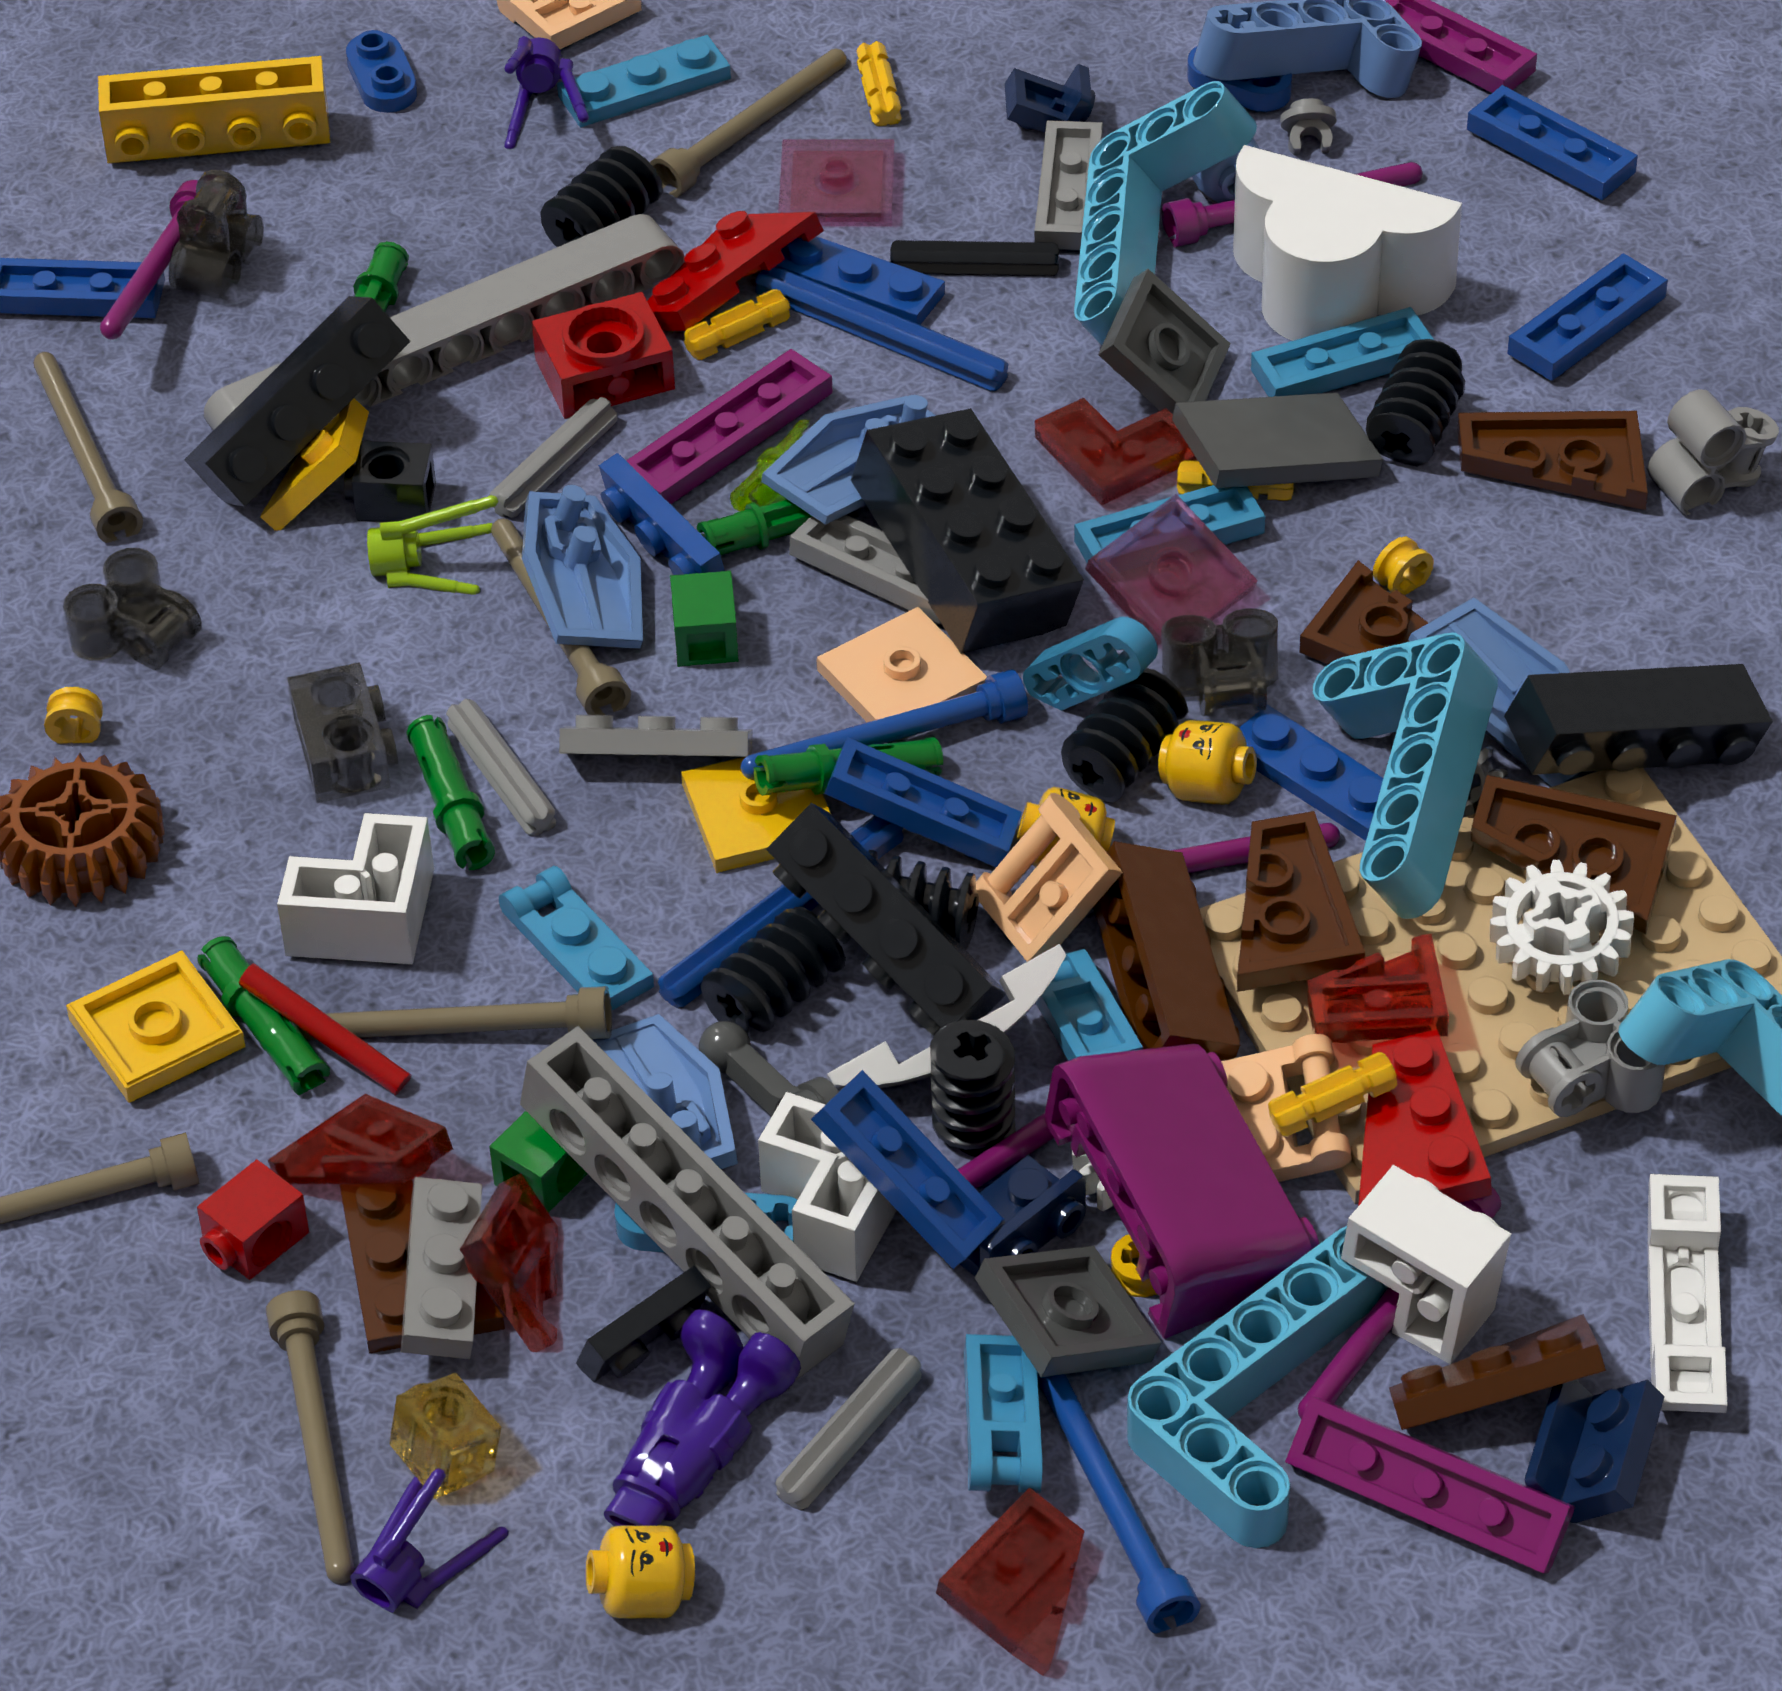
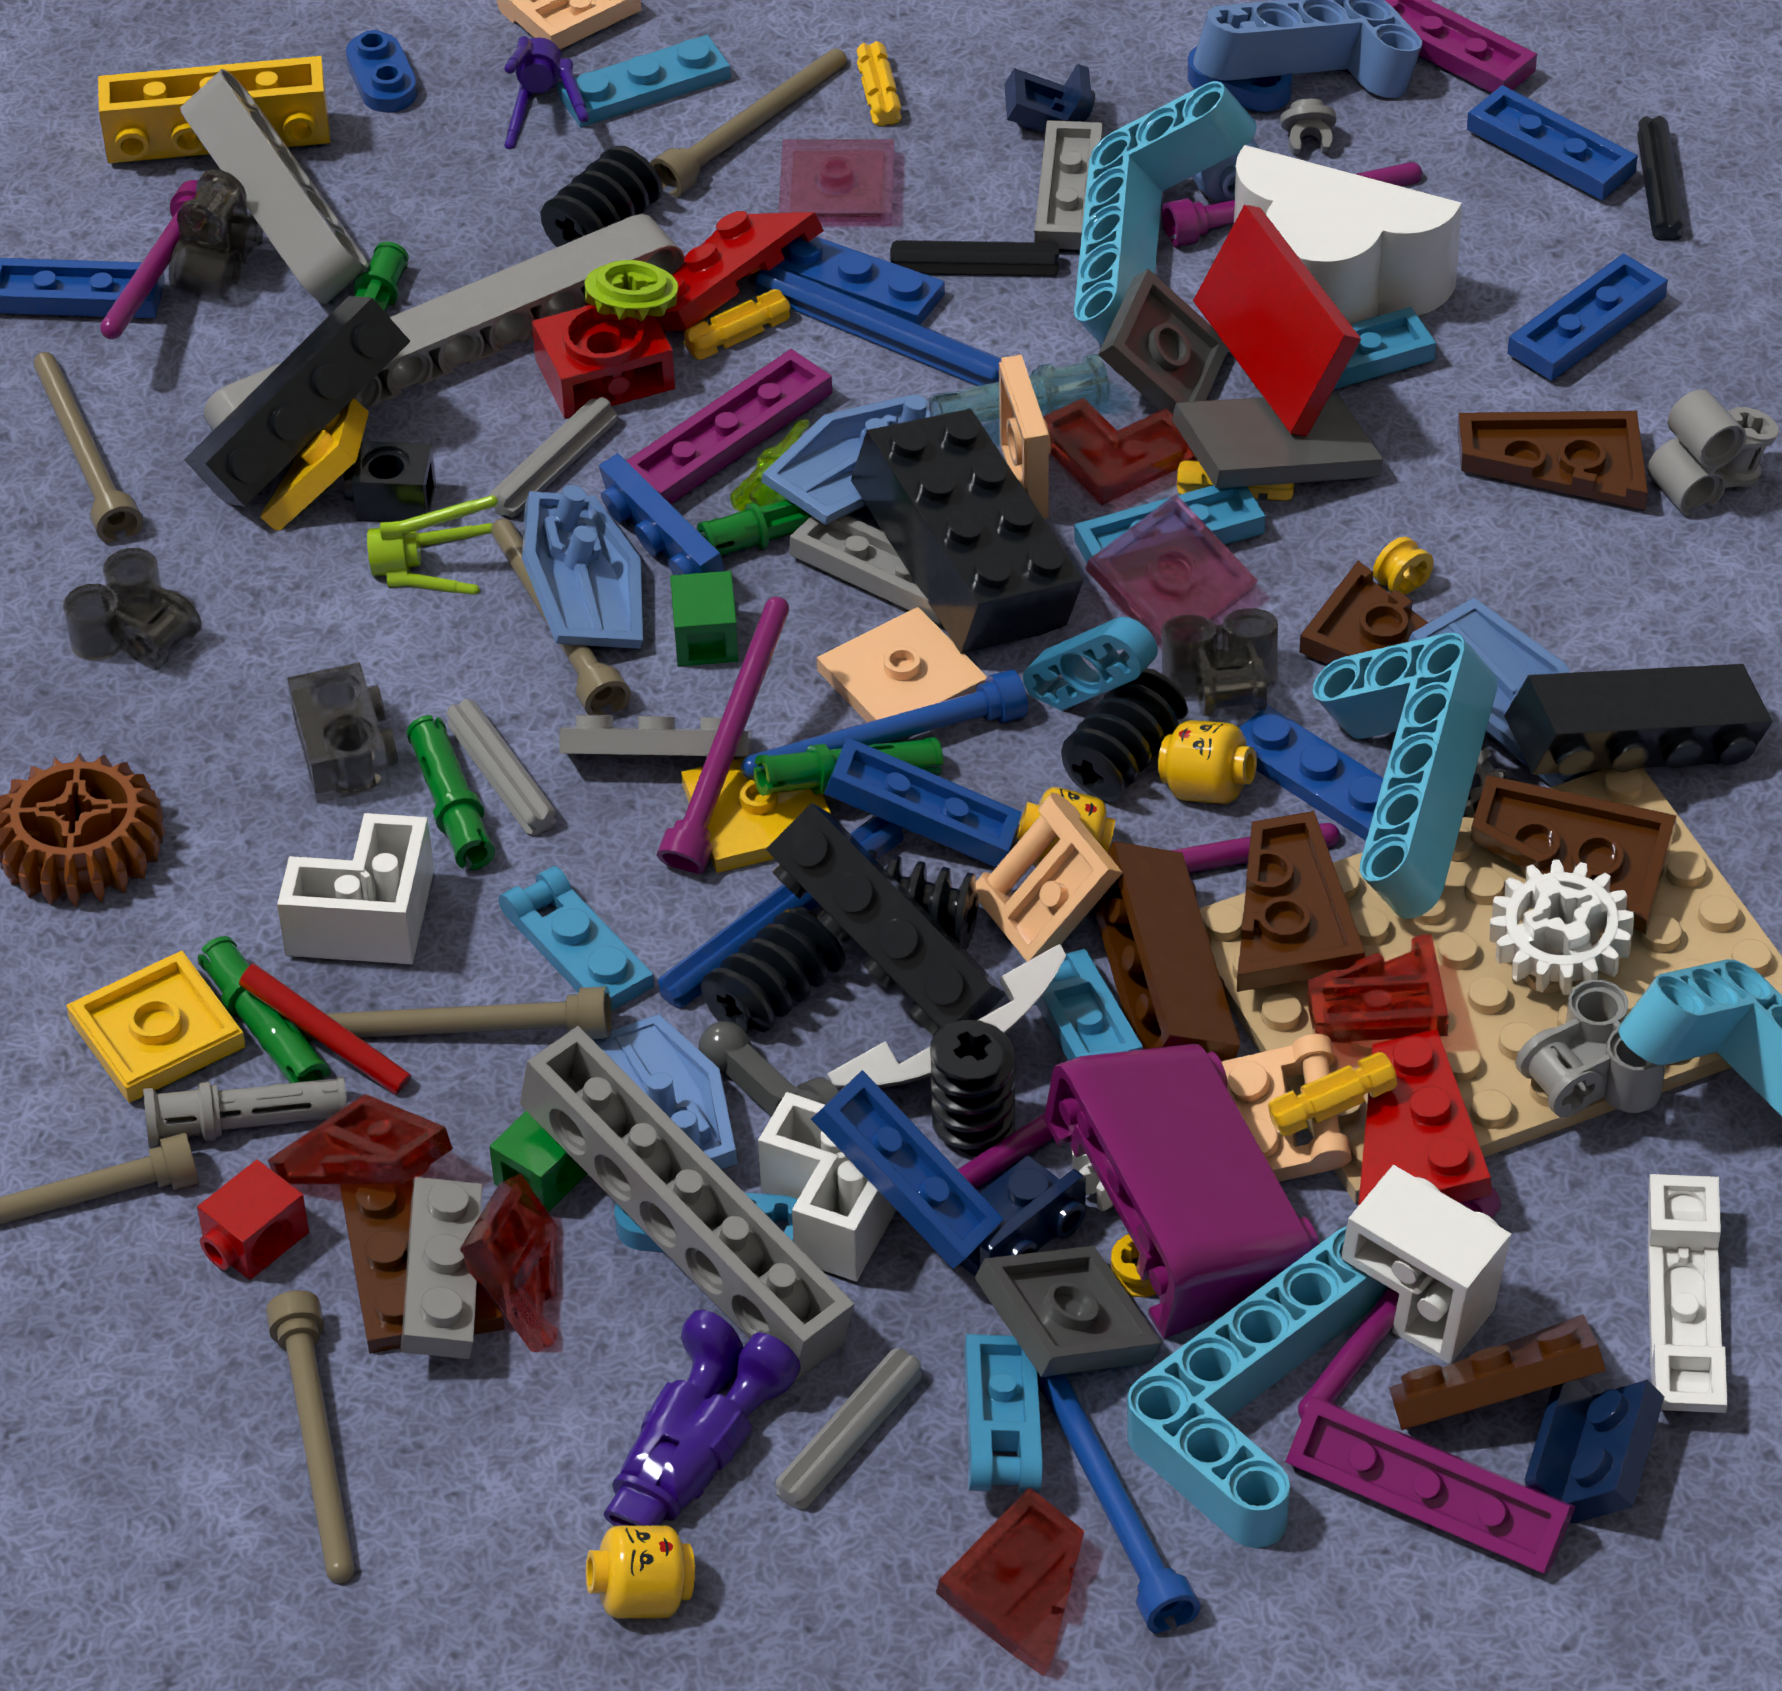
(74, 702): yellow bush -> none
(210, 1111): none -> light grey pin
(275, 186): none -> light grey beam
(393, 1564): dark purple plant -> none
(445, 1429): clear yellow brick -> none
(624, 1341): black plate -> none
(631, 289): none -> lime gear
(688, 843): none -> magenta piece
(1024, 431): none -> light nougat plate
(1051, 386): none -> clear light blue pin
(1276, 320): none -> red tile
(1416, 402): black piece -> none
(1660, 178): none -> black axle

